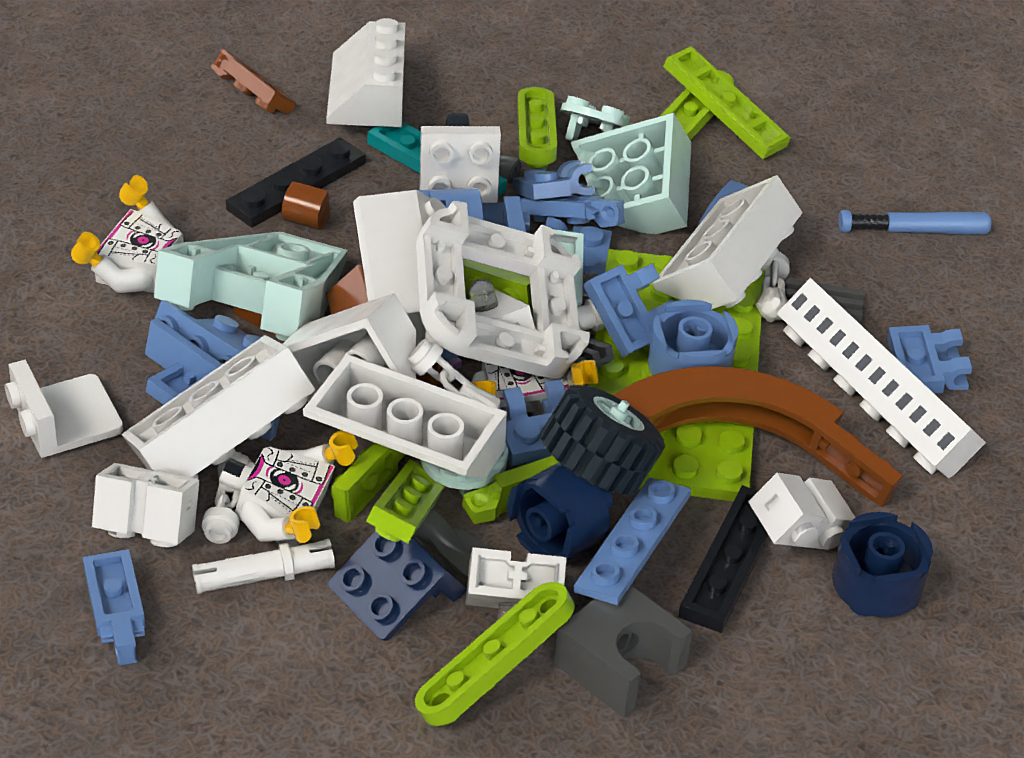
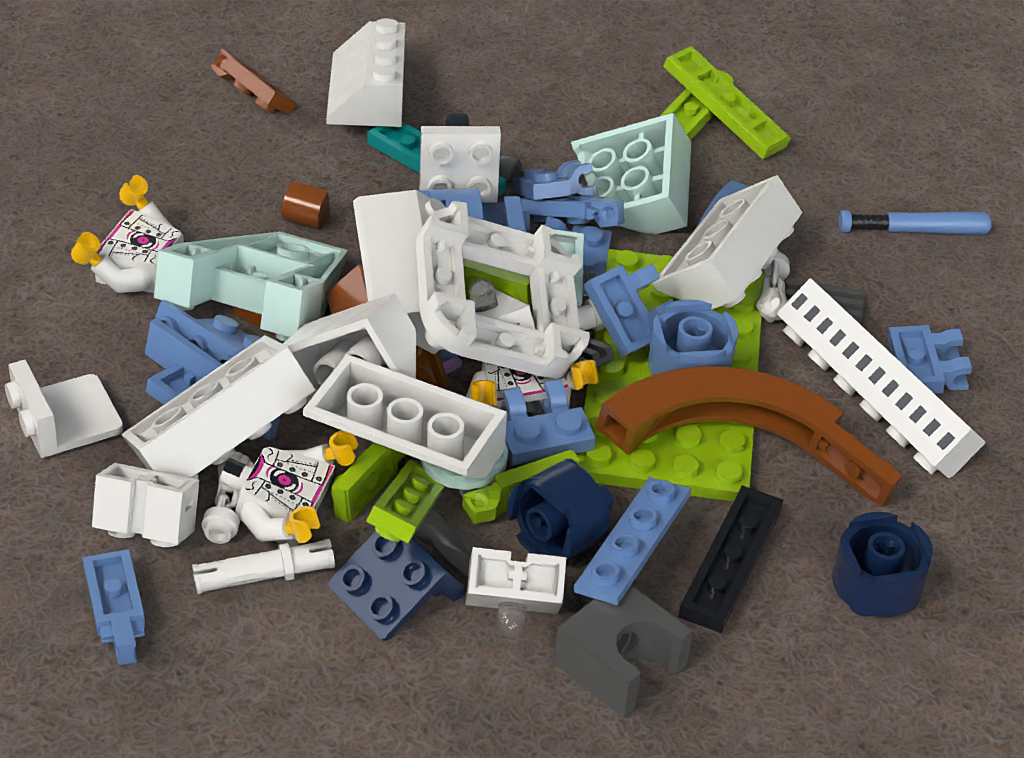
(315, 169): black plate -> none
(426, 355): white piece -> none
(494, 654): lime plate -> none
(536, 127): lime plate -> none
(583, 113): light aqua plate -> none
(602, 439): black wheel -> none
(801, 513): white piece -> none

